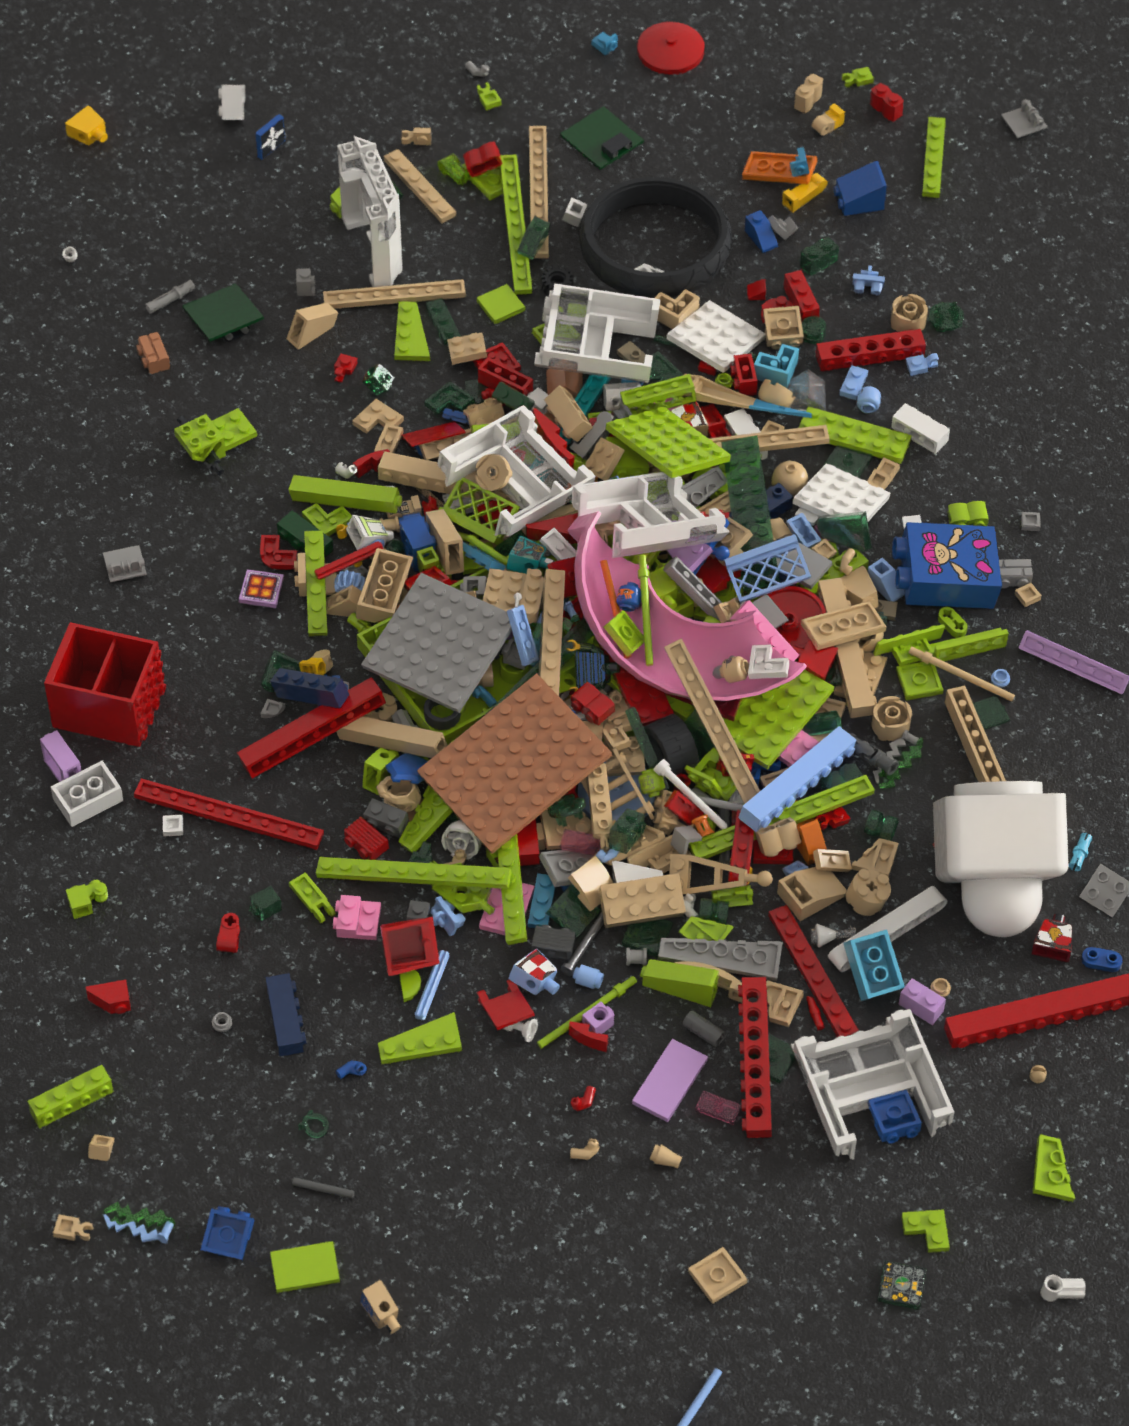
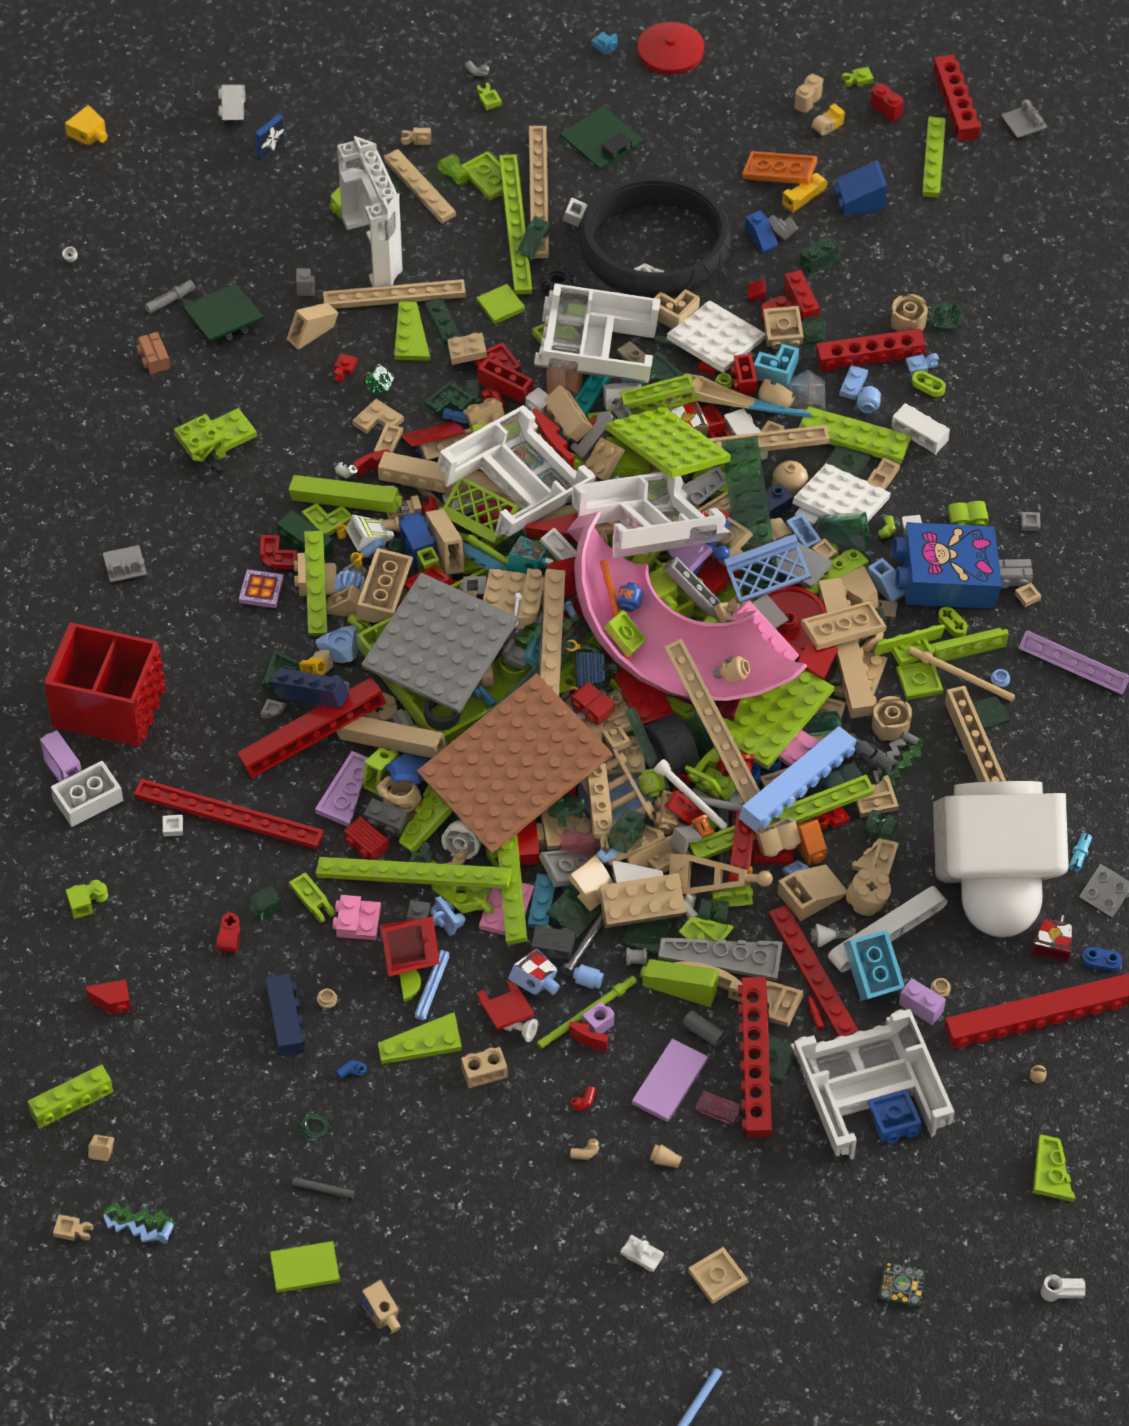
(221, 1017): light grey plate -> none
(227, 1233): blue plate -> none
(327, 998): none -> tan plate
(340, 643): none -> light blue hat
(343, 793): none -> lavender wing
(347, 561): red axle -> none
(482, 159): red brick -> none
(486, 1072): none -> tan brick
(502, 474): tan plate -> none
(512, 397): dark green brick -> none
(522, 635): light blue tile -> none
(642, 1253): none -> white hips
(643, 575): lime bar -> none
(763, 666): white plate -> none
(799, 166): dark azure bracket -> none
(832, 860): tan plate -> none
(846, 558): tan arm -> none
(870, 279): light blue hips -> none
(882, 799): none -> tan wing
(889, 528): none -> lime arm
(928, 383): none -> lime plate
(930, 1223): lime plate -> none
(956, 98): none -> red brick

